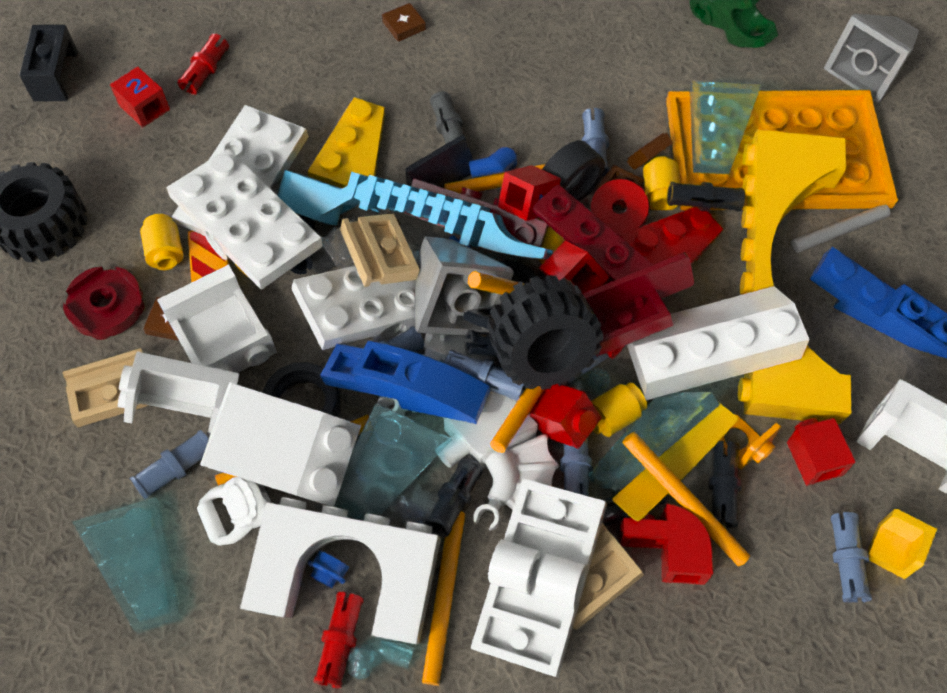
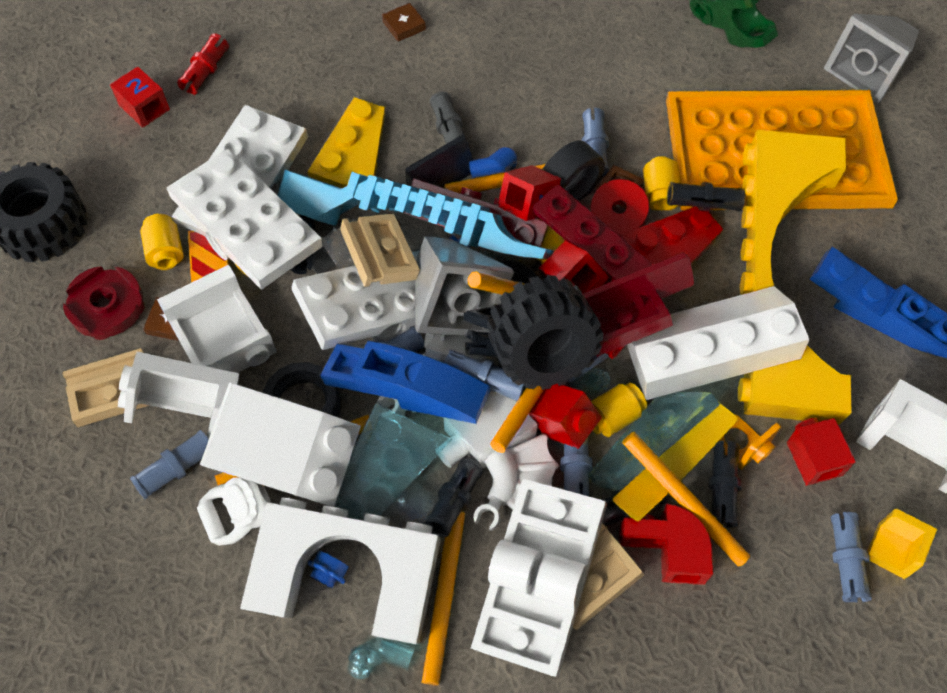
(45, 61): black panel -> none
(134, 561): clear light blue wing -> none
(338, 640): red pin -> none
(649, 150): reddish brown tile -> none
(718, 123): clear light blue wing -> none
(840, 228): light grey bar -> none

